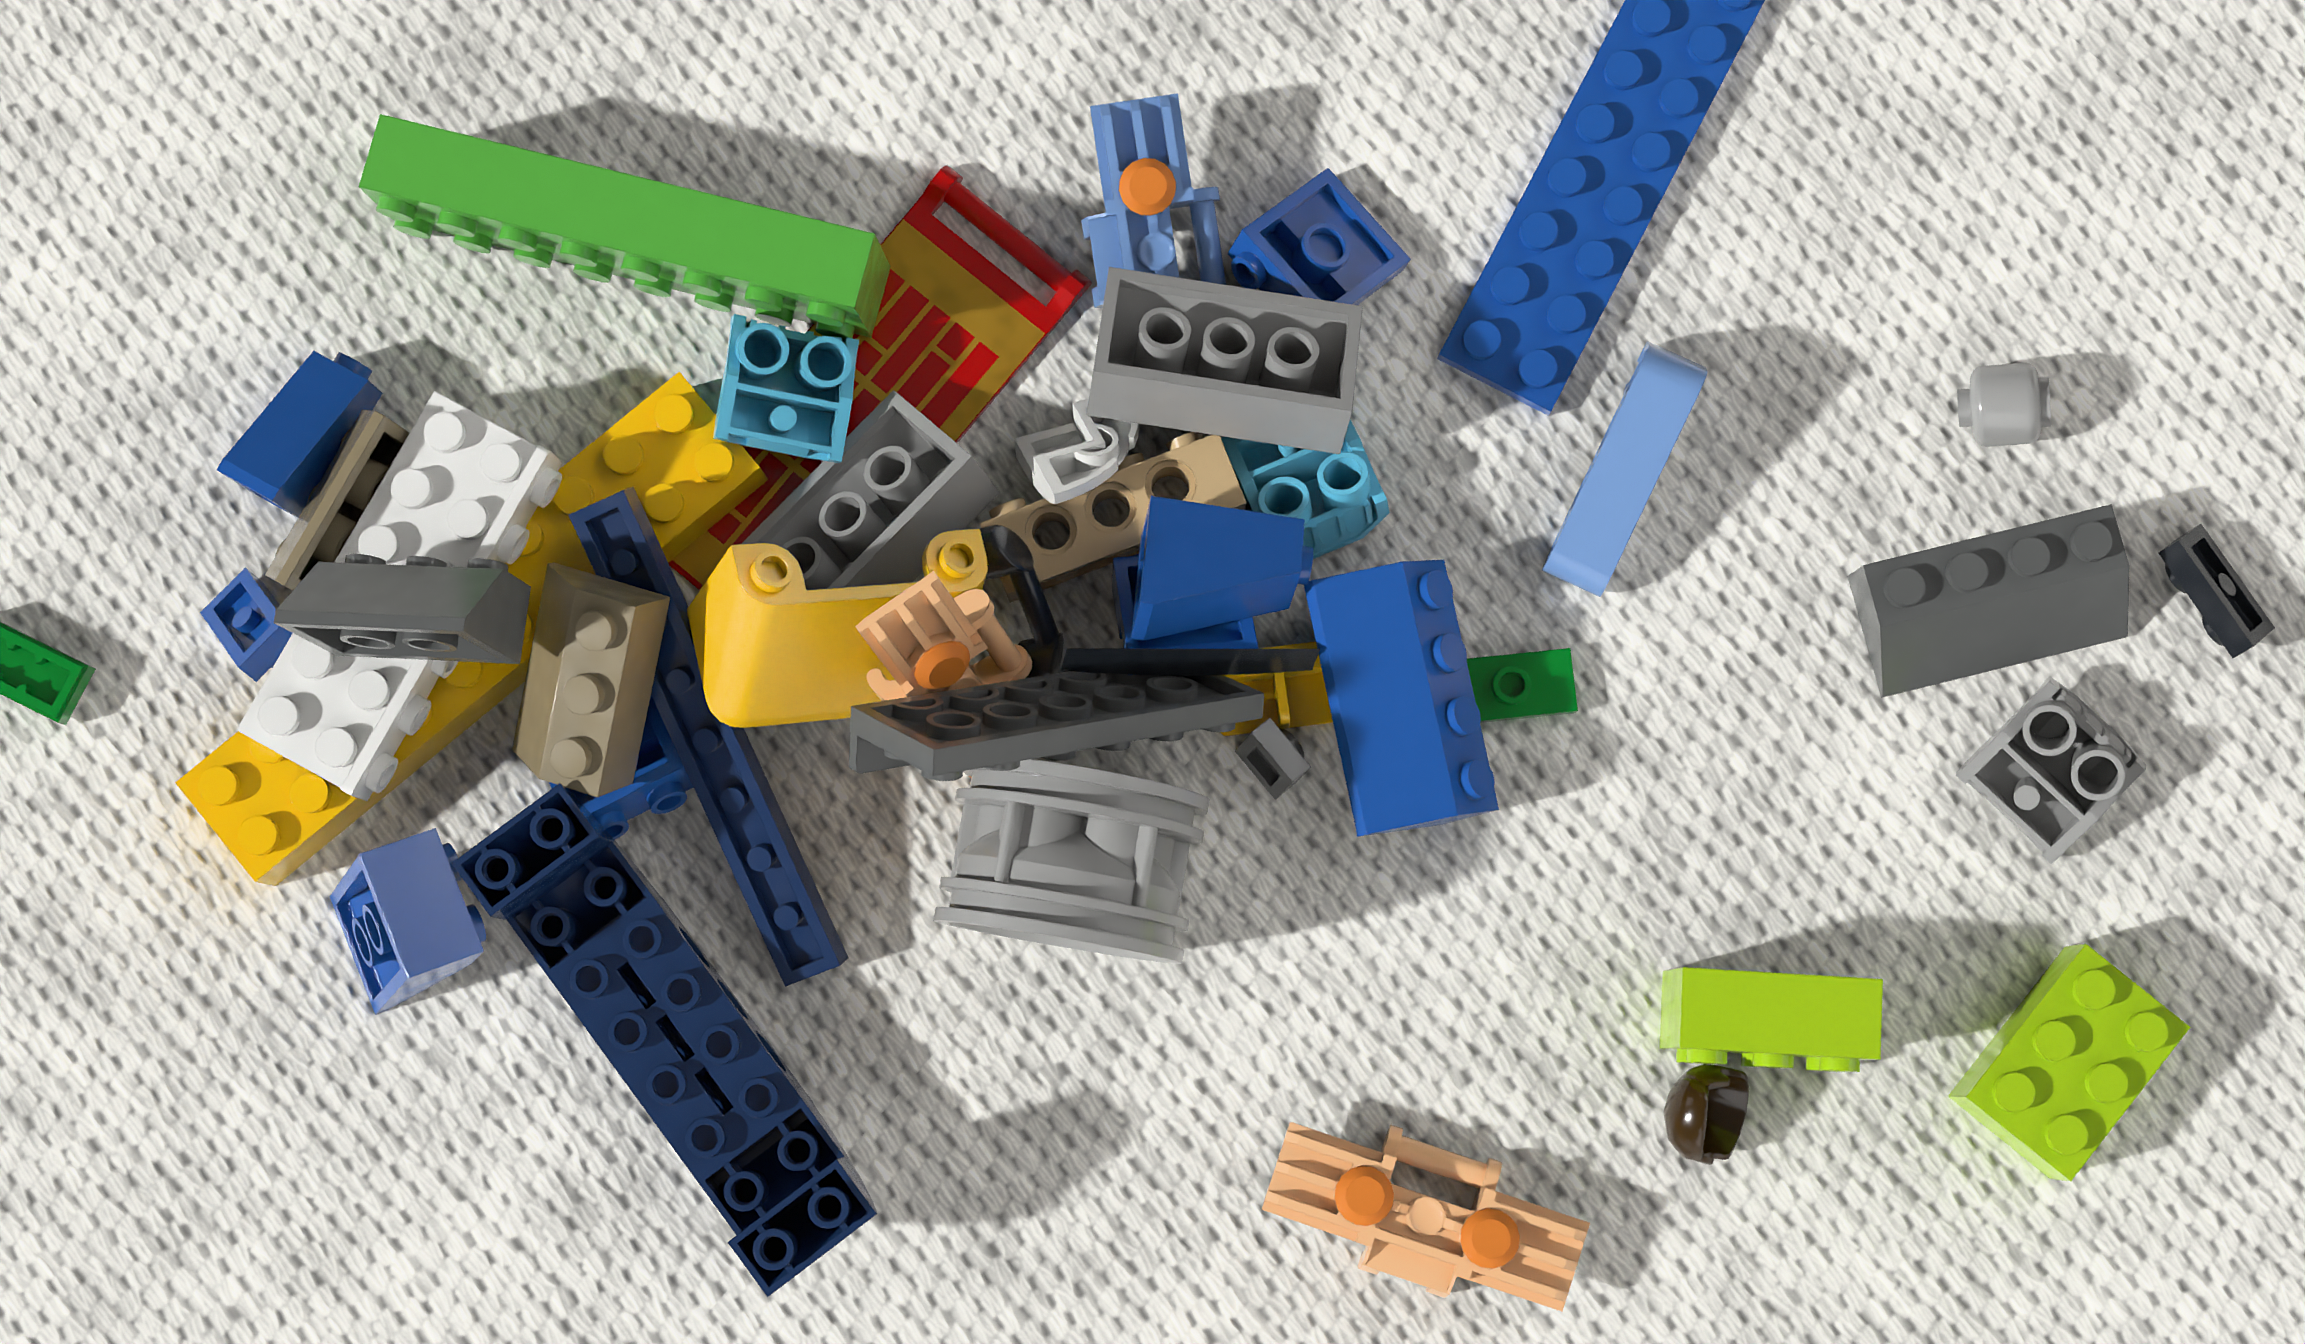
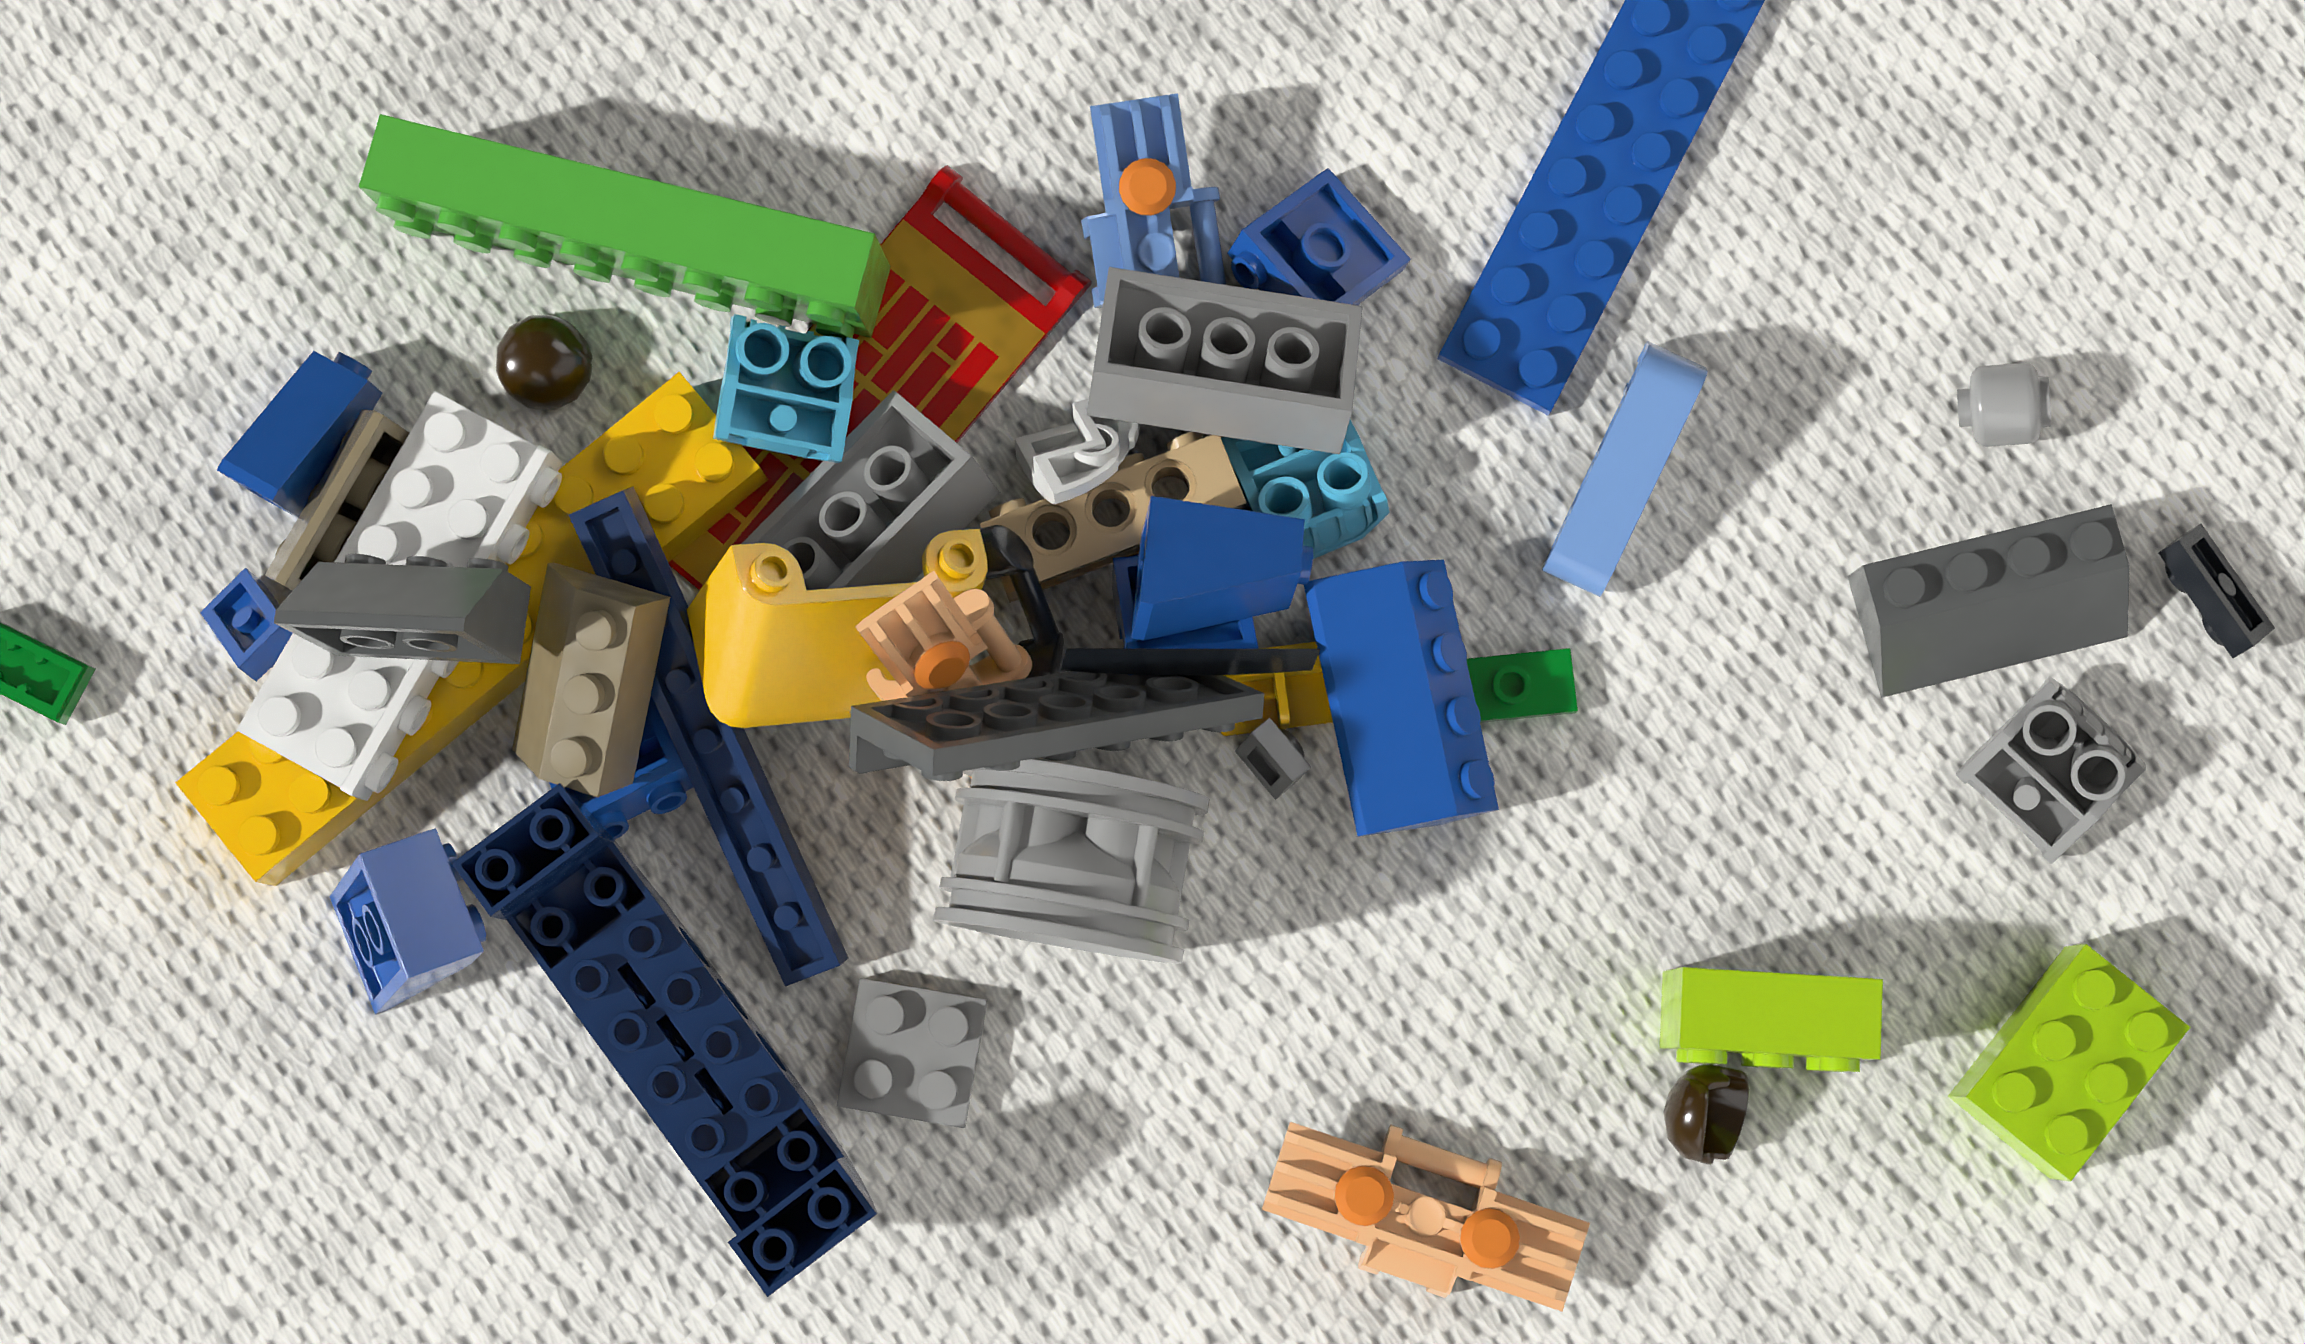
(543, 362): none -> dark brown hair
(912, 1053): none -> light grey plate

